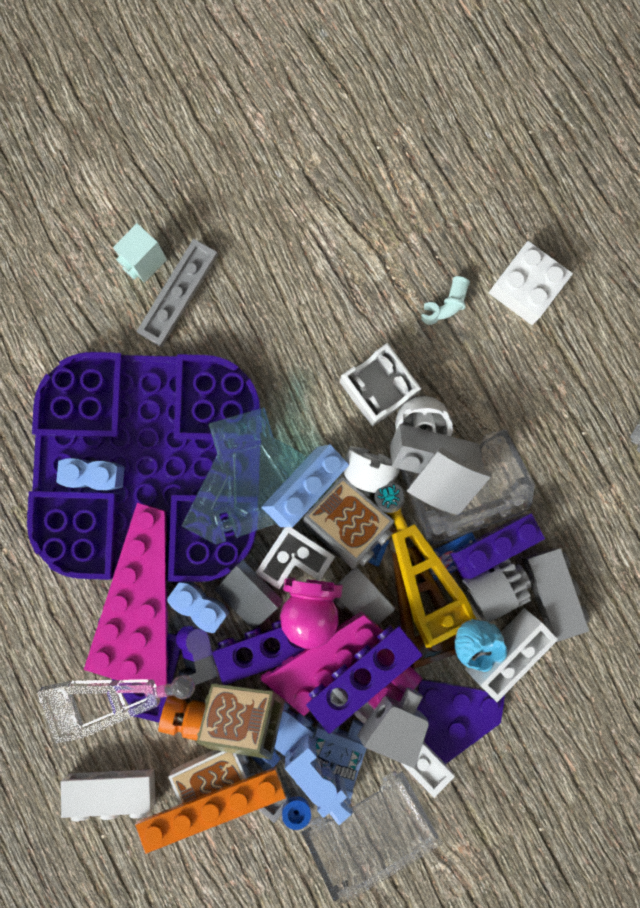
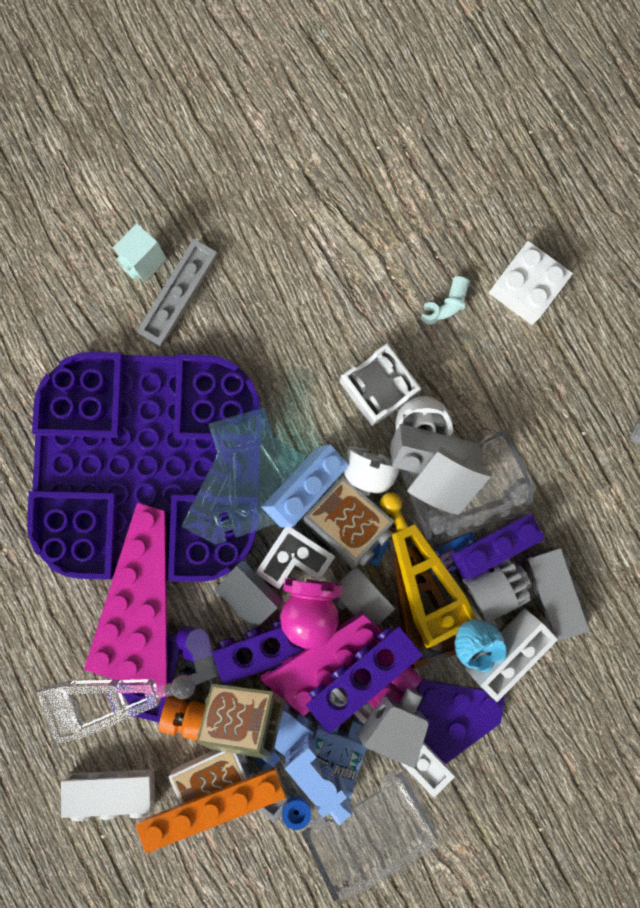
(84, 473): light blue brick -> none
(192, 601): light blue brick -> none
(390, 497): tile -> none

